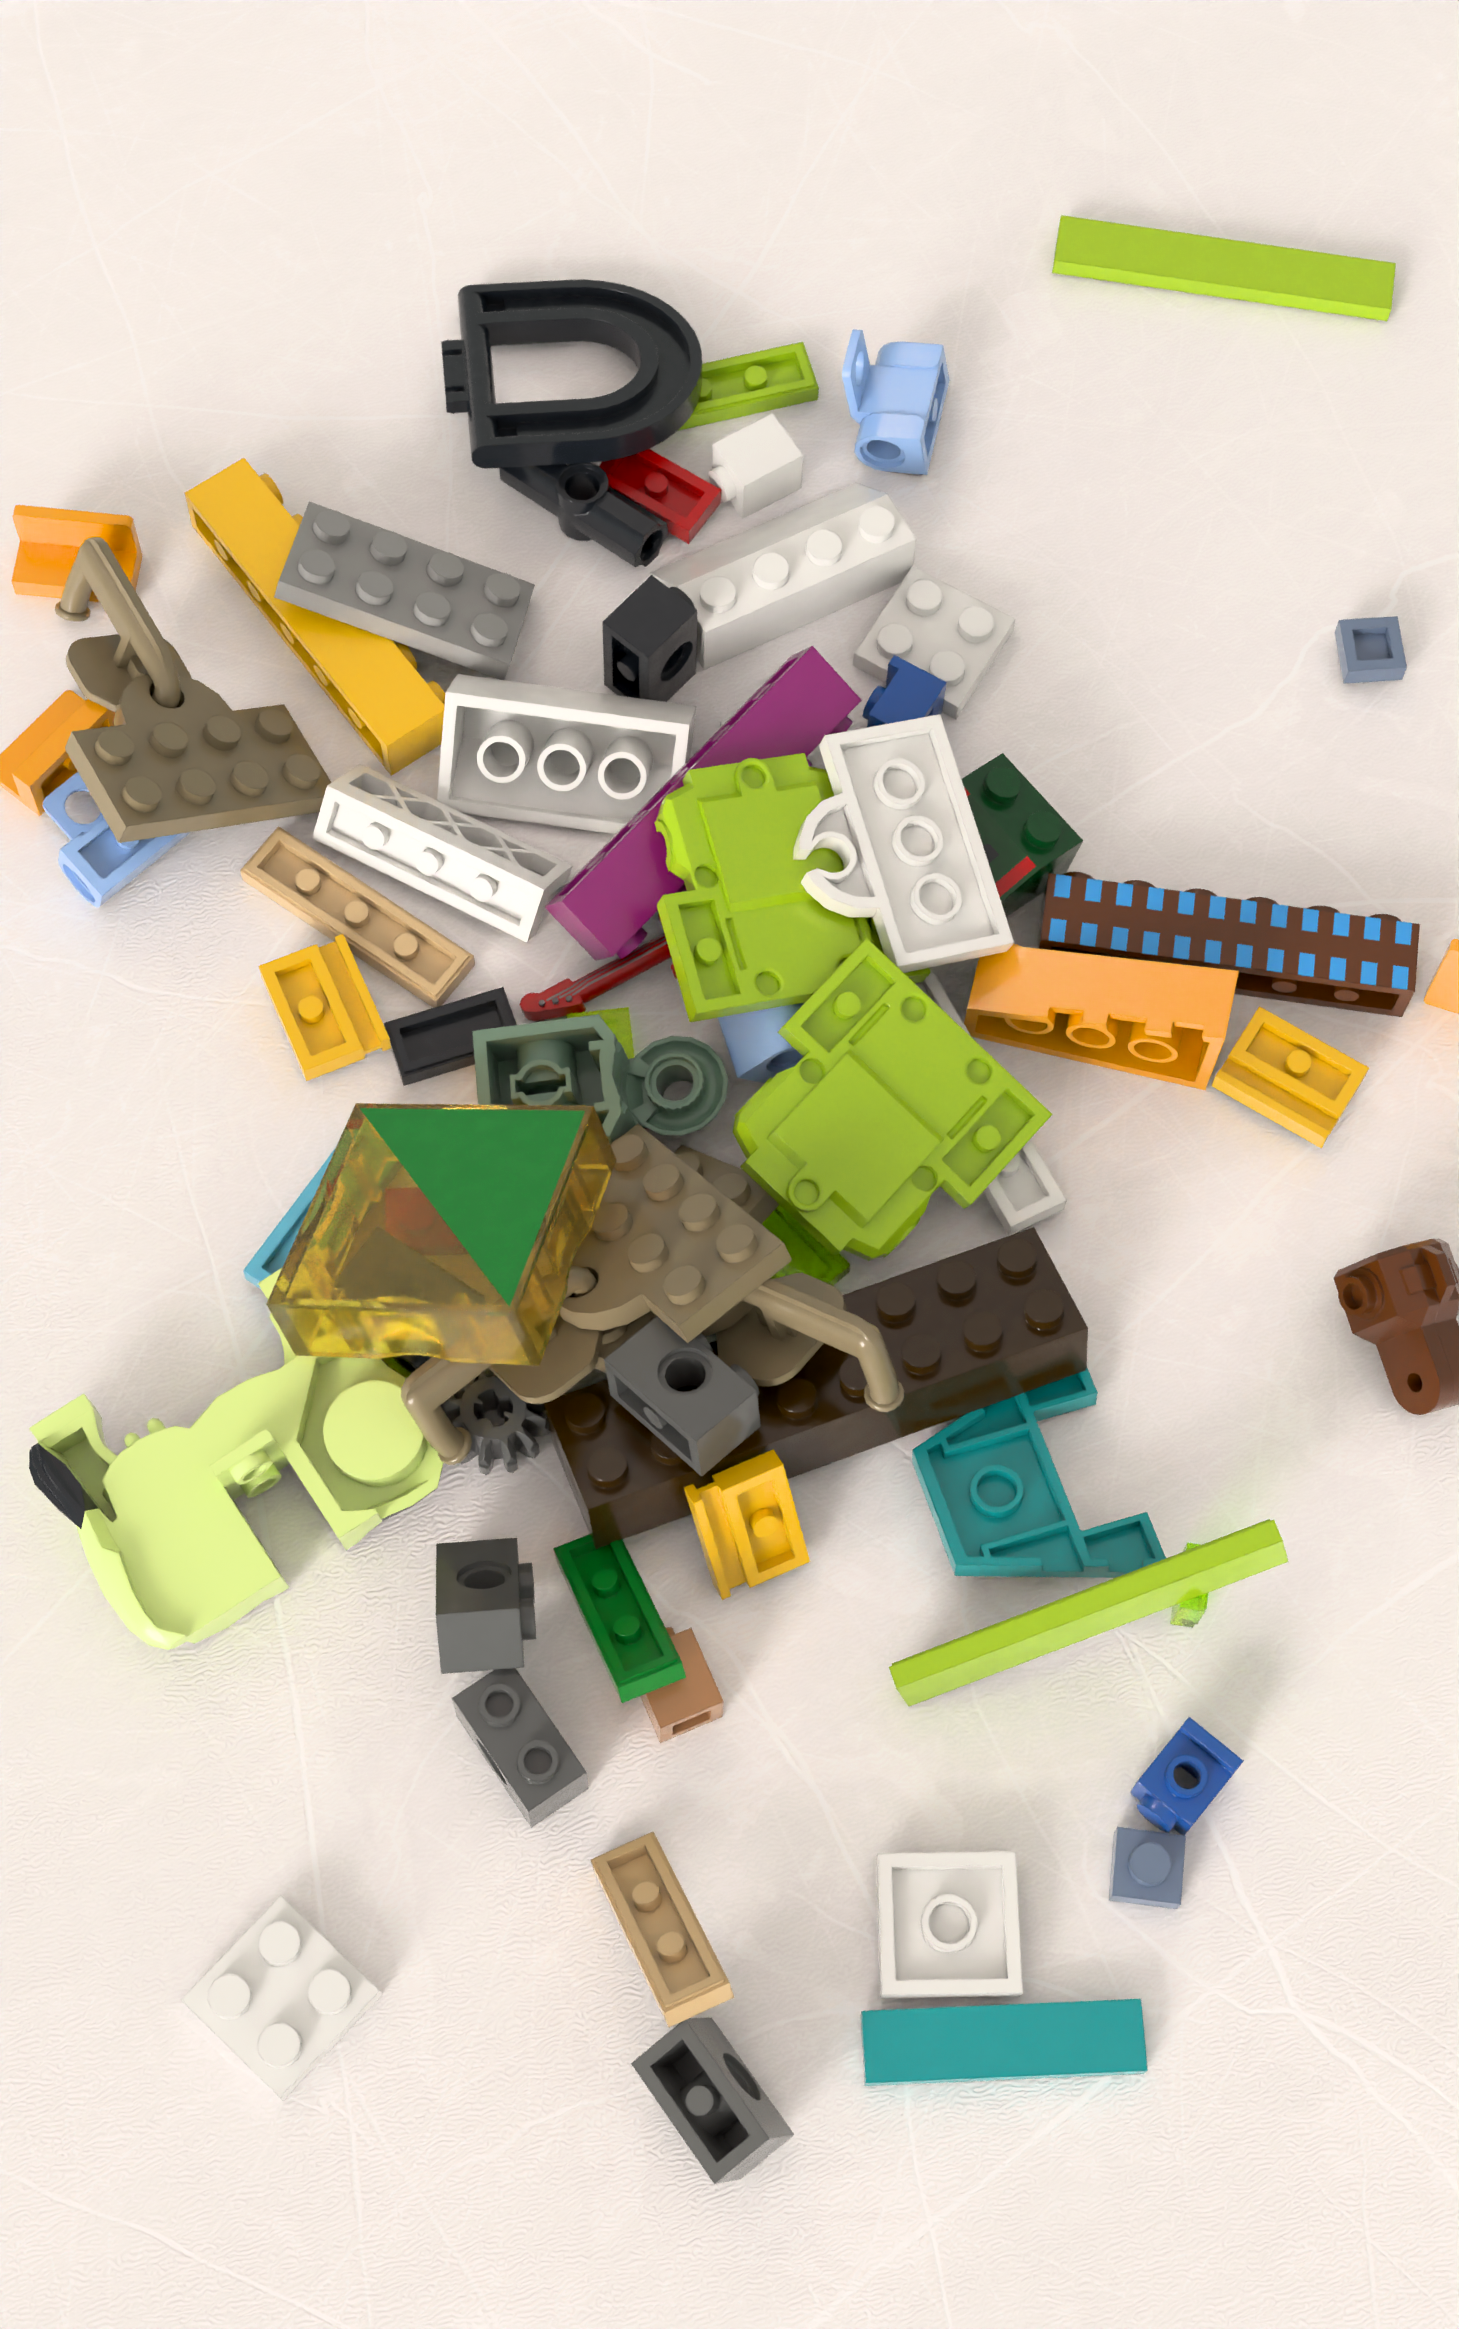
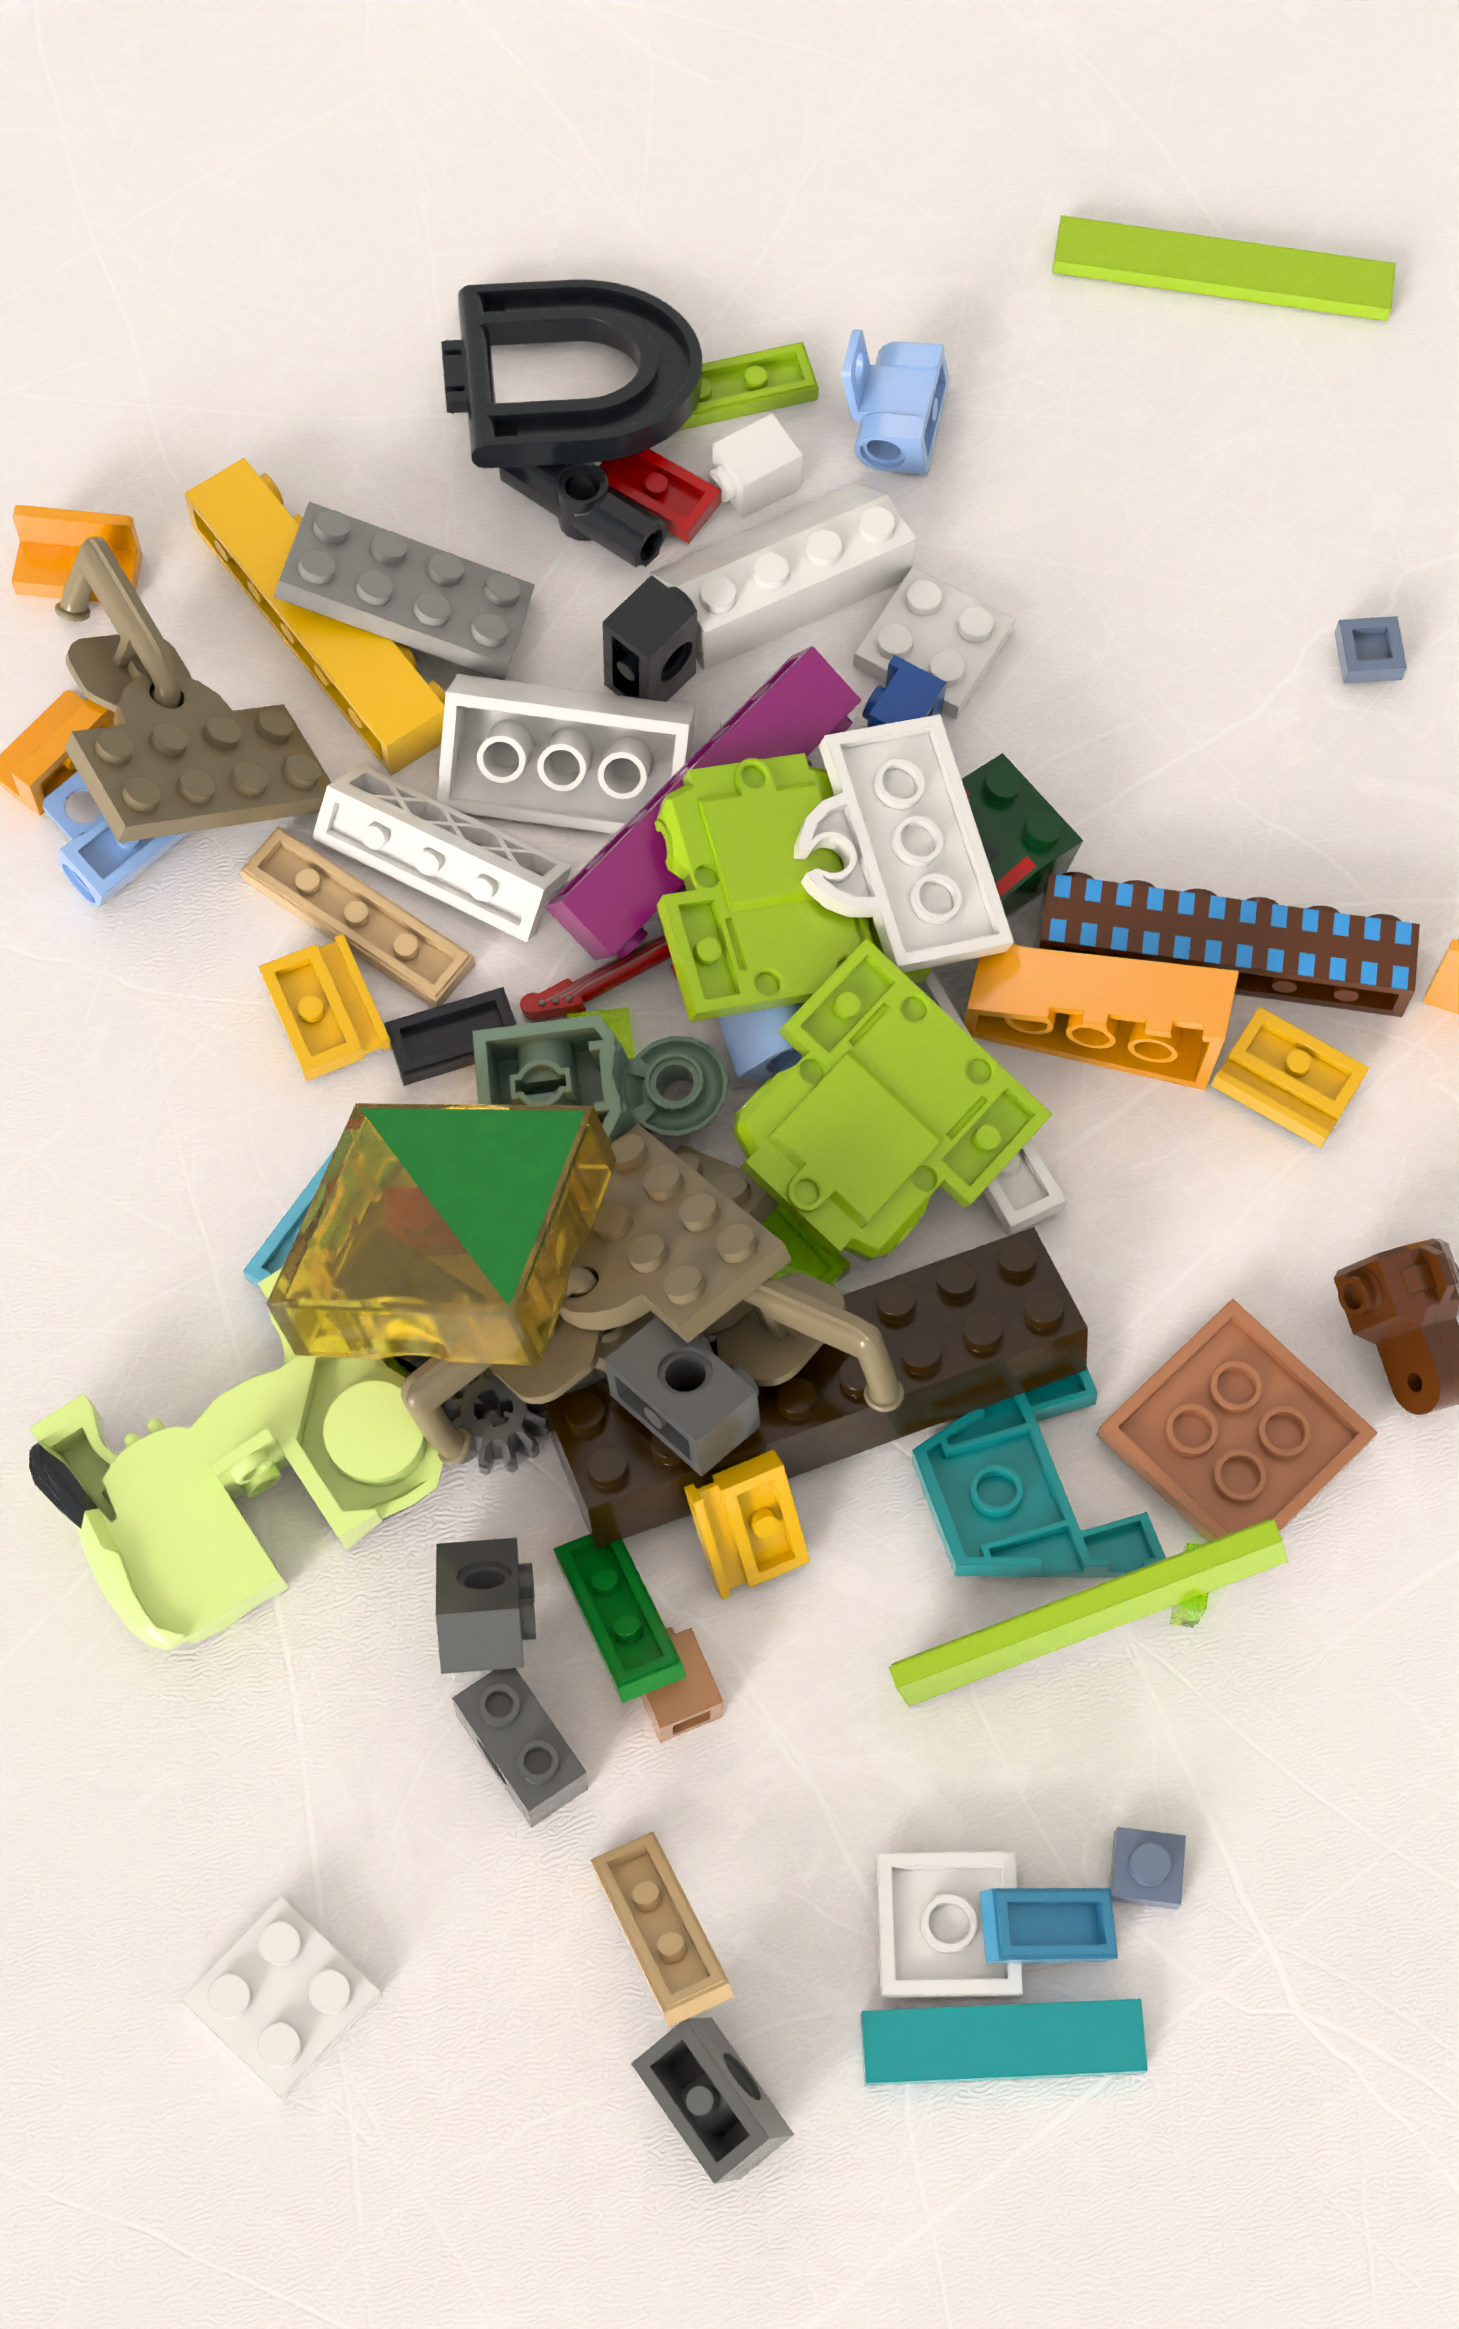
(1048, 1925): none -> dark azure tile
(1203, 1757): blue brick -> none
(1236, 1429): none -> nougat plate

